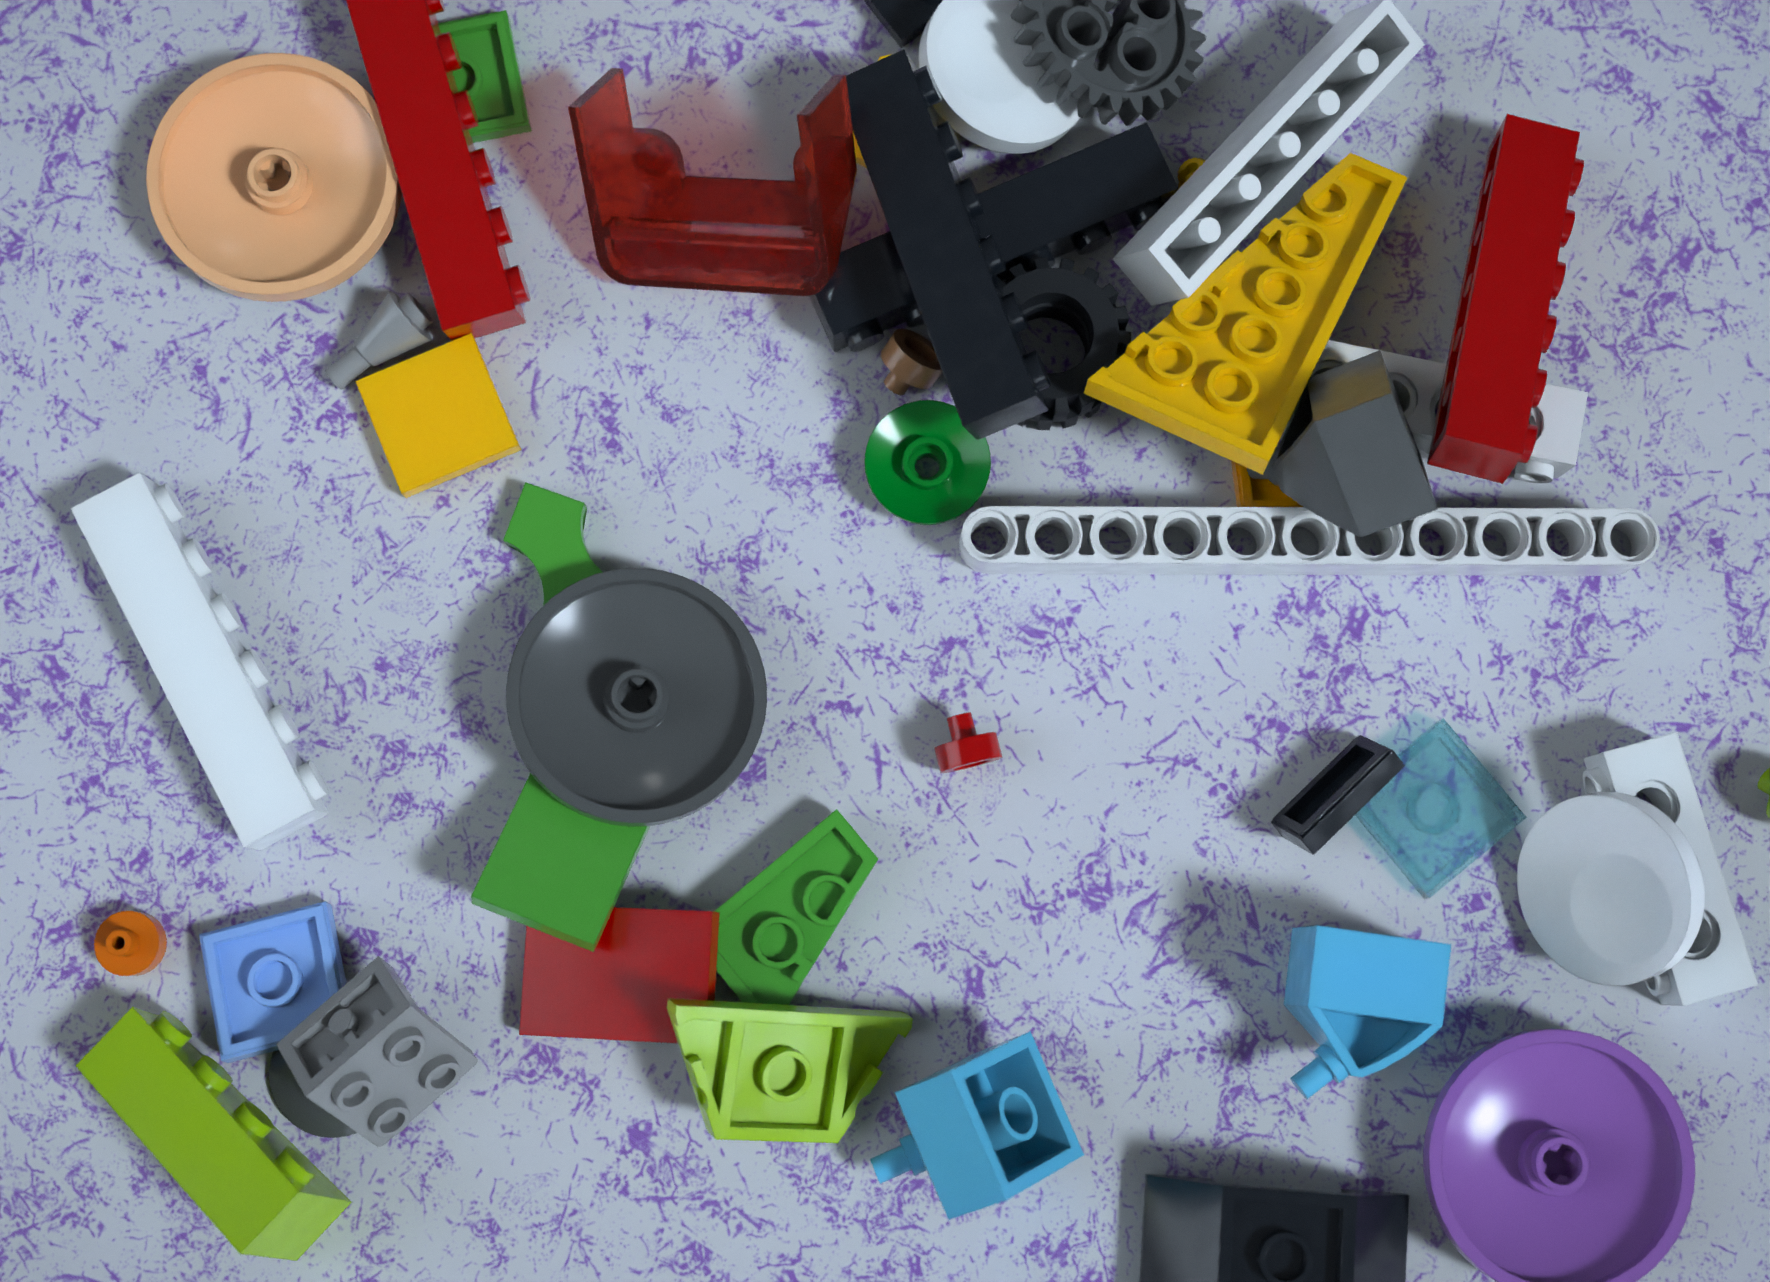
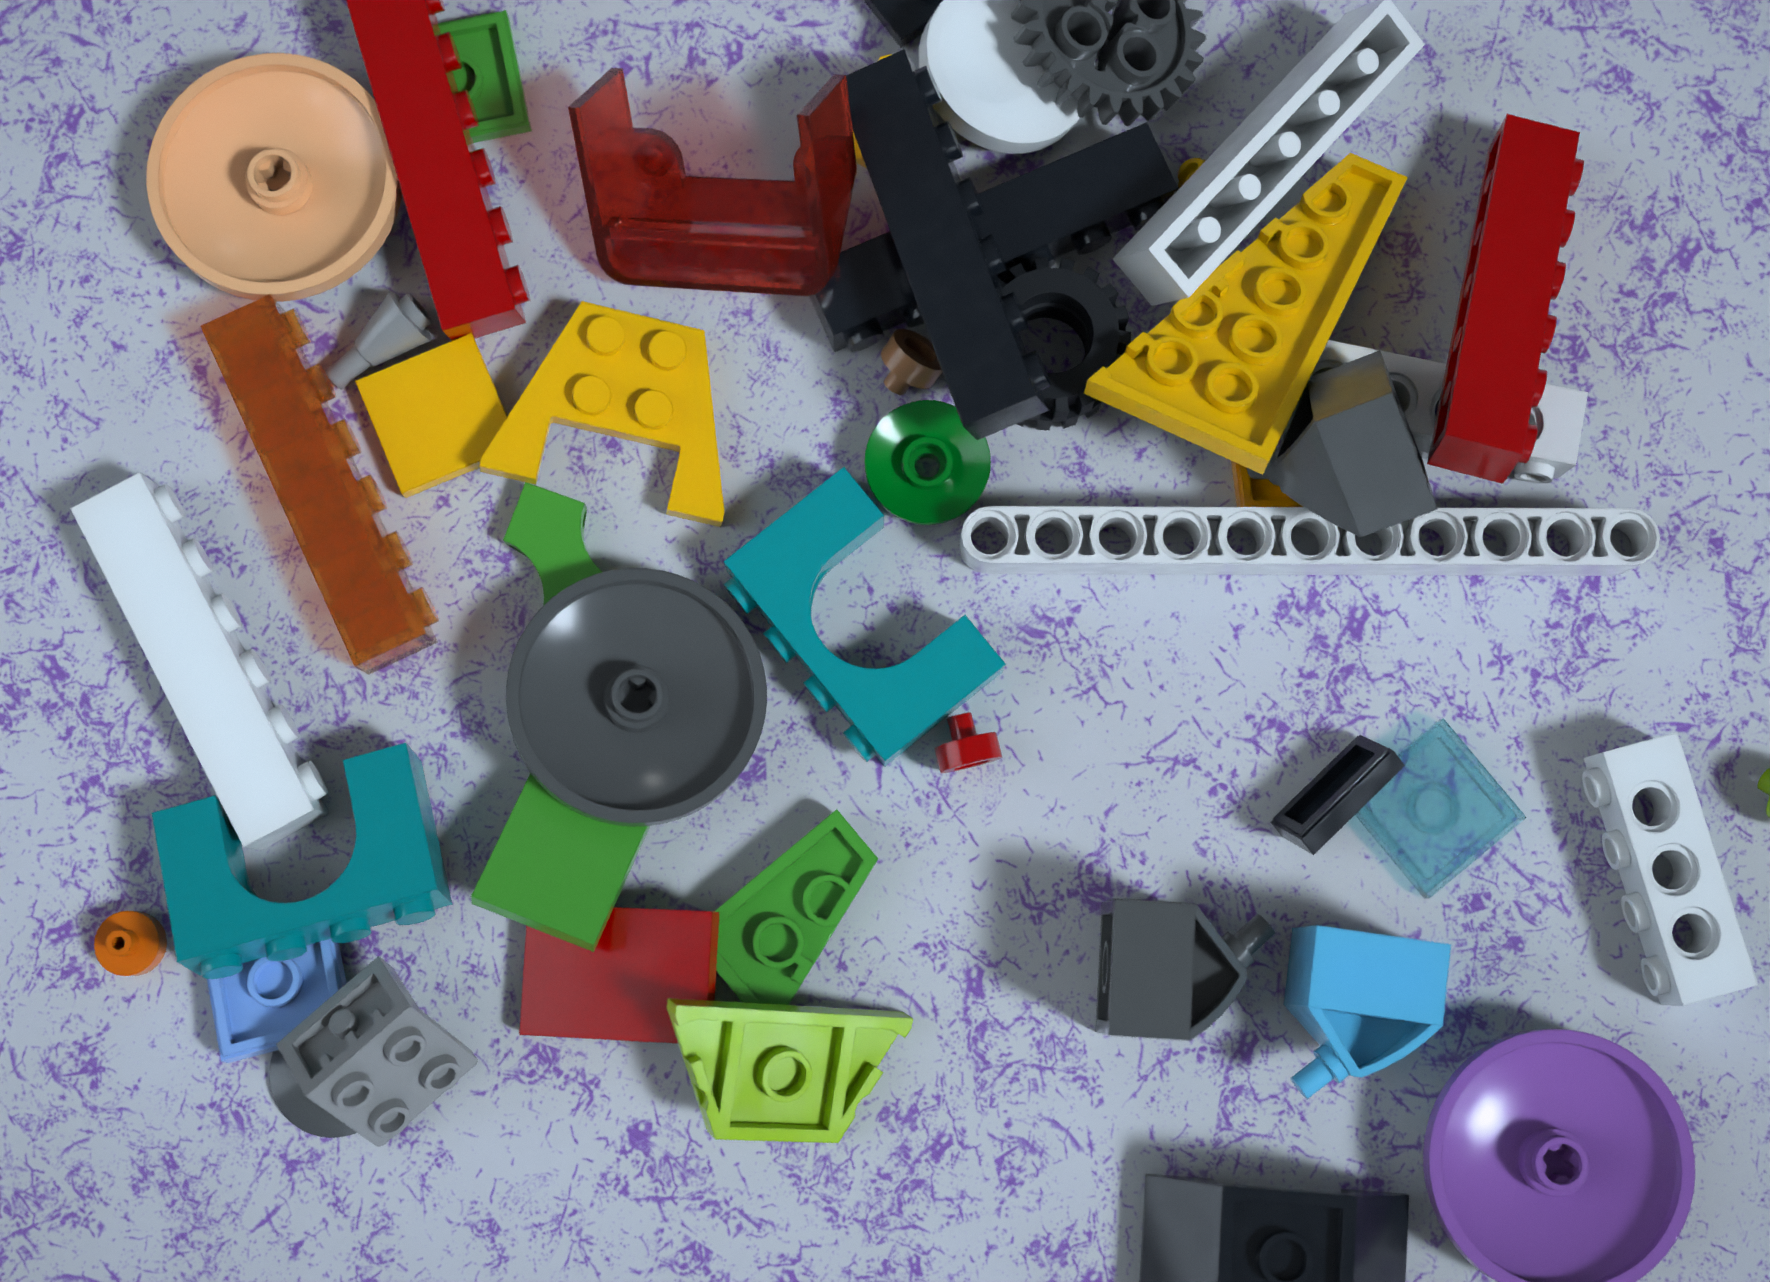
(212, 1137): lime wedge -> none
(320, 484): none -> clear orange brick
(390, 876): none -> teal arch
(628, 382): none -> yellow wing
(883, 705): none -> teal arch
(983, 1128): medium azure piece -> none
(1168, 968): none -> dark grey piece
(1610, 888): white piece -> none

